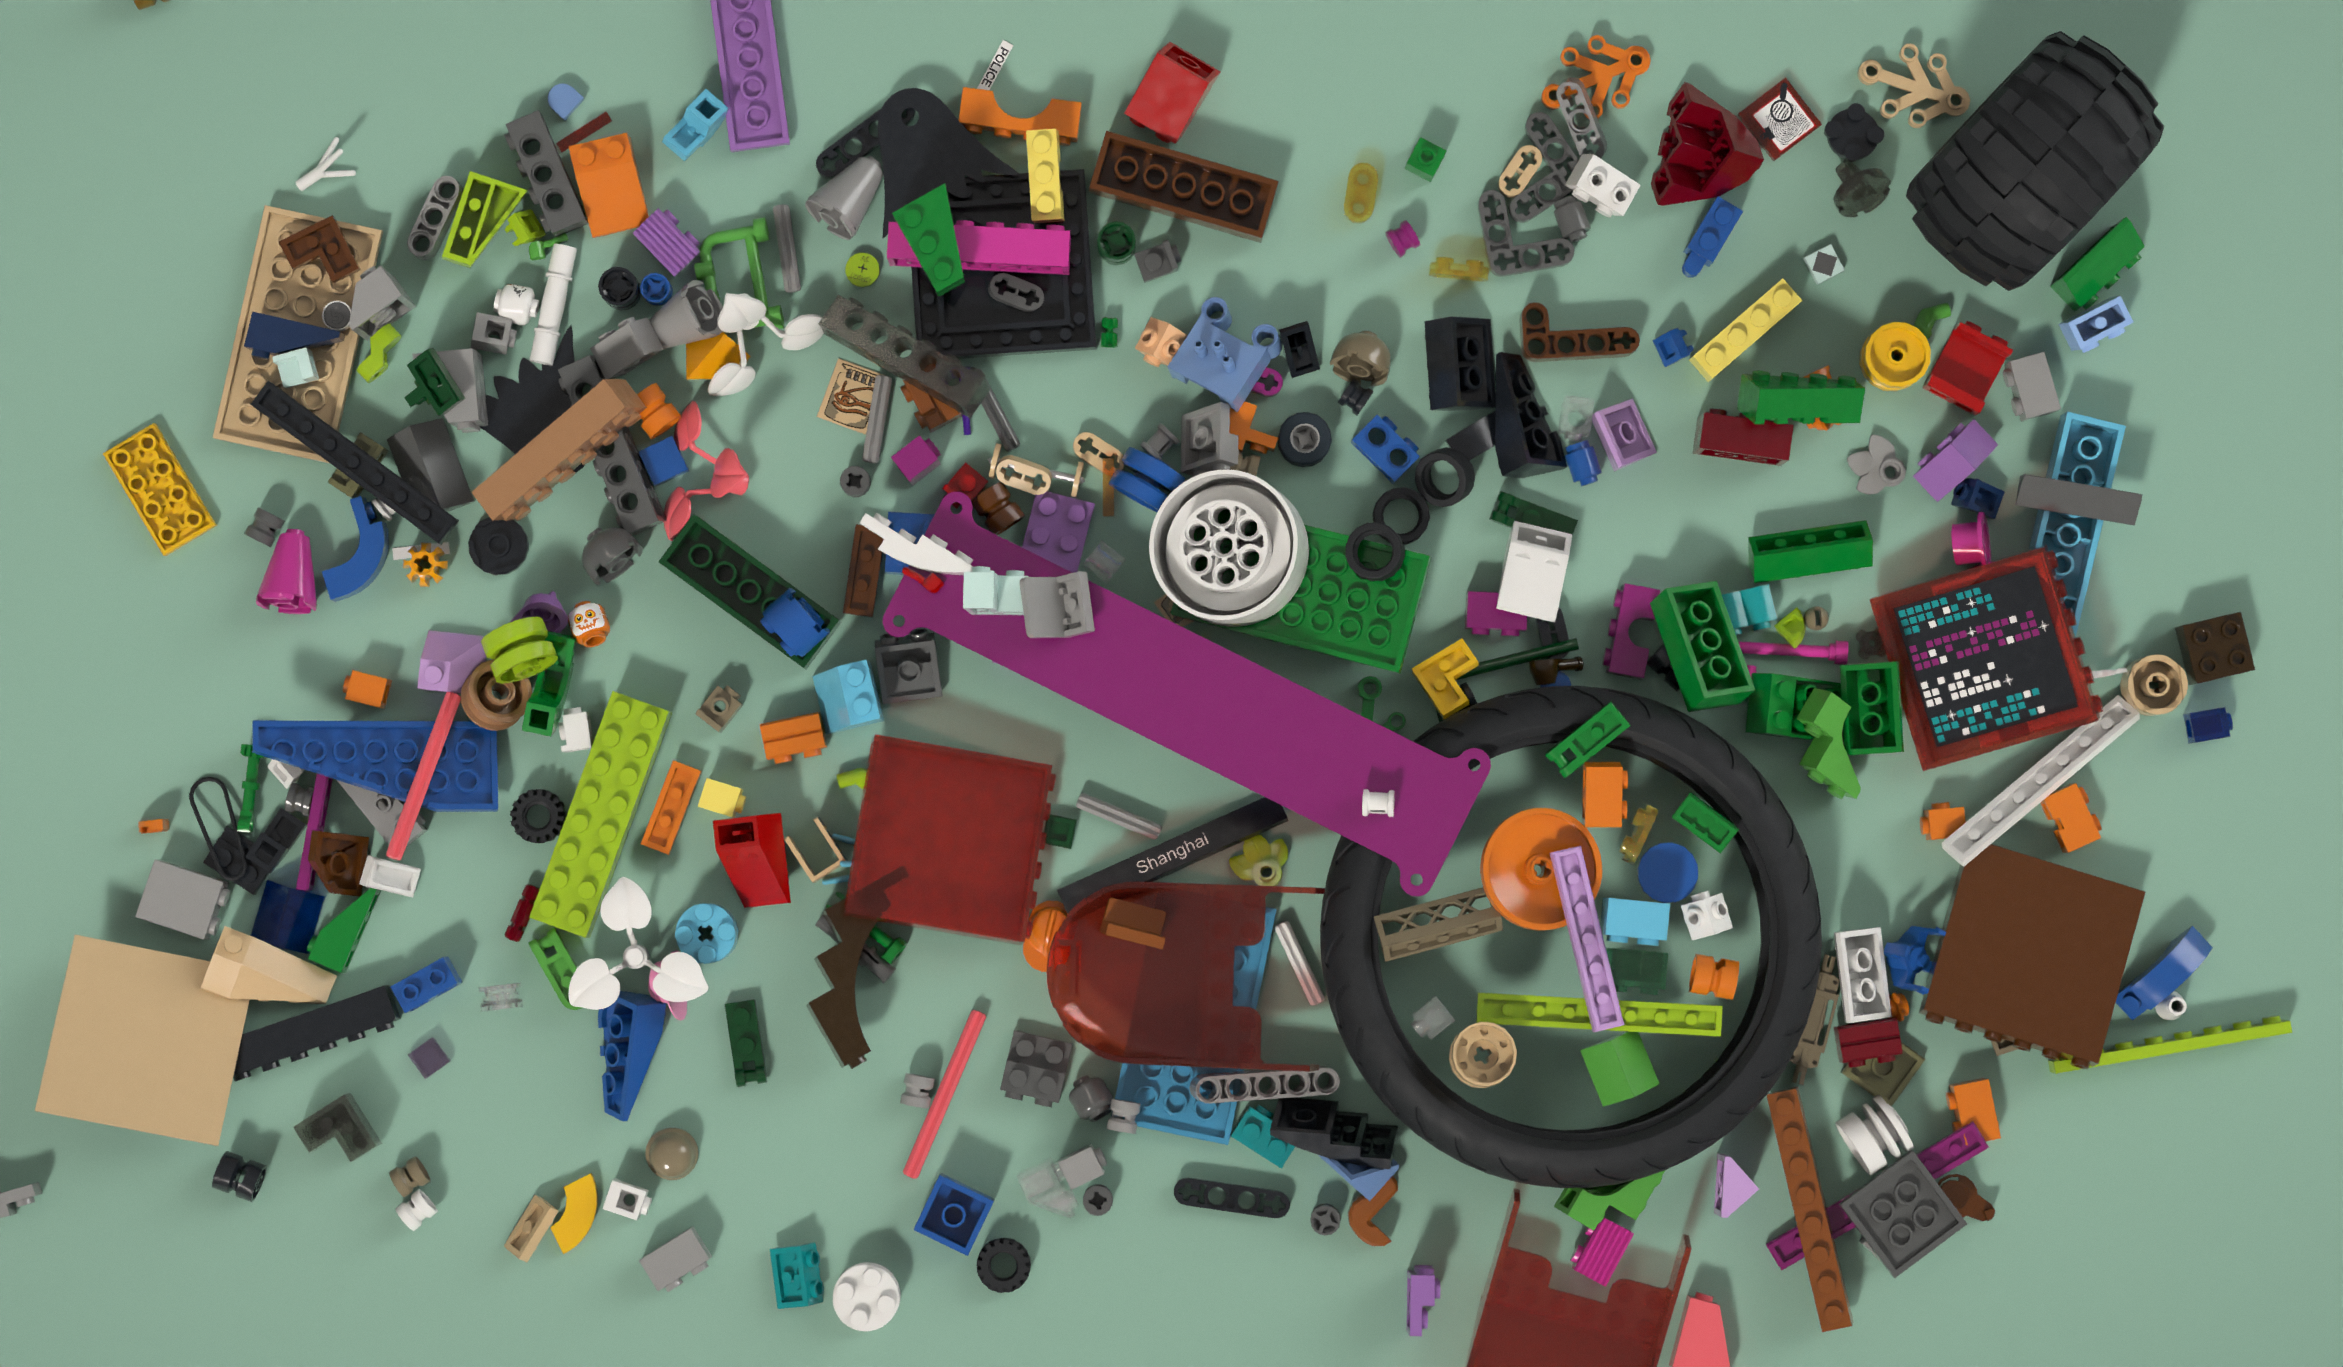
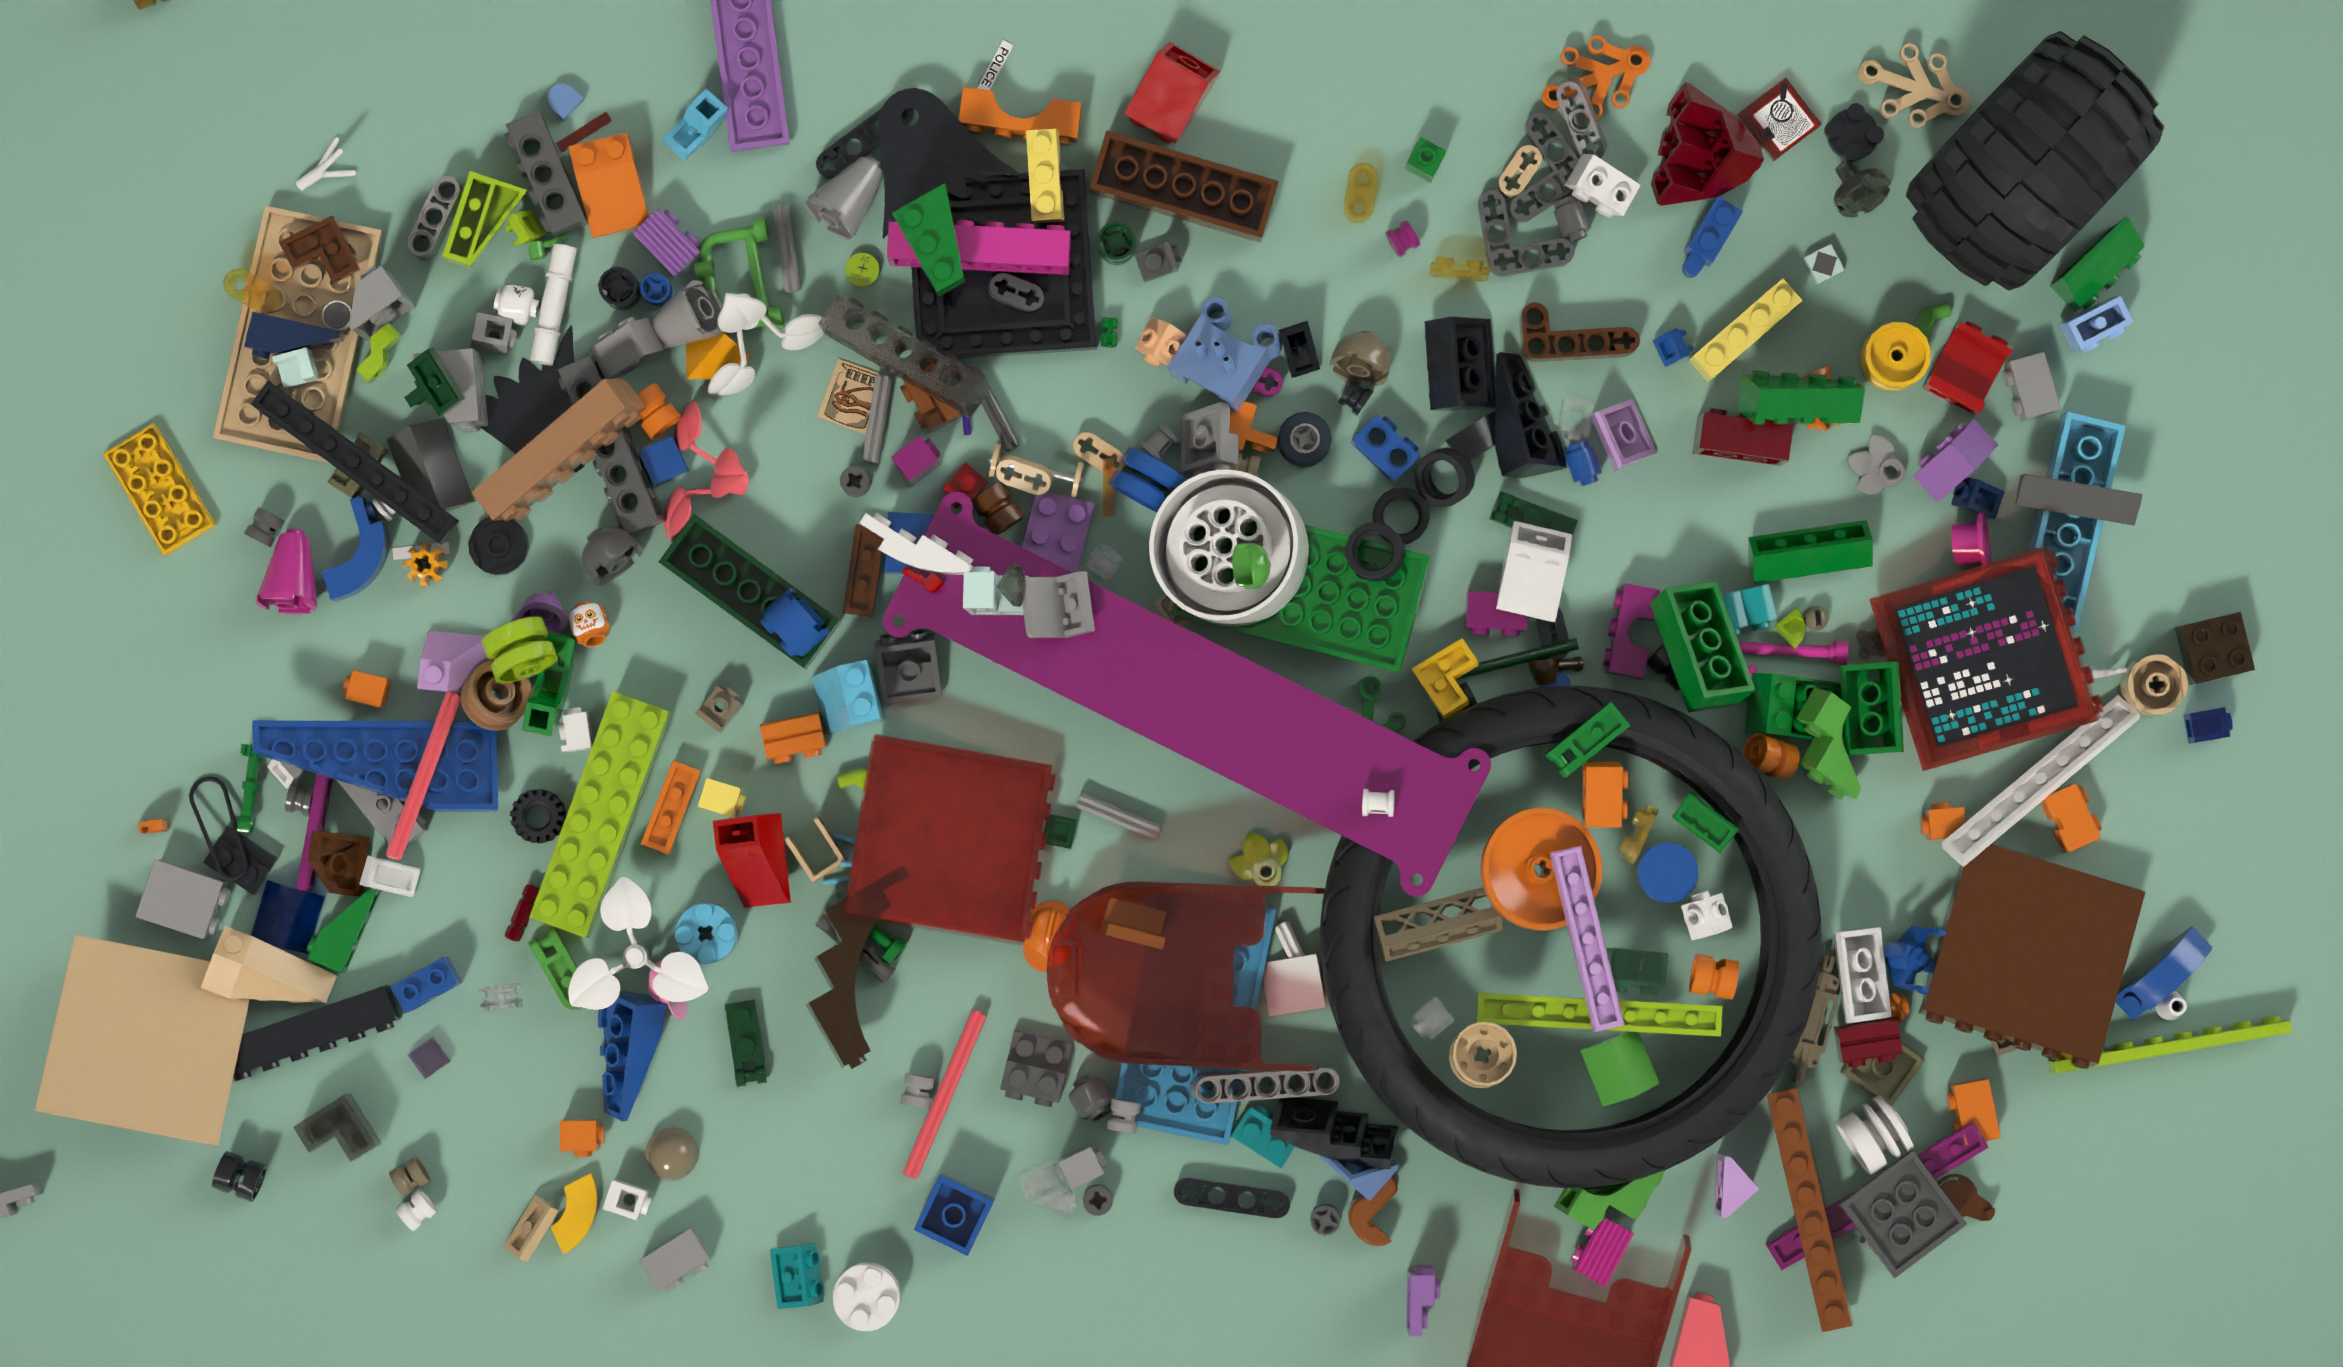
(252, 292): none -> clear yellow plate
(276, 841): black slope -> none
(581, 1136): none -> orange brick
(996, 1283): black tyre -> none
(1011, 585): none -> clear smoke tile
(1181, 850): black tile -> none
(1250, 565): none -> bright green hair
(1293, 985): none -> white sticker
(1634, 919): medium azure brick -> none
(1772, 756): none -> orange wheel

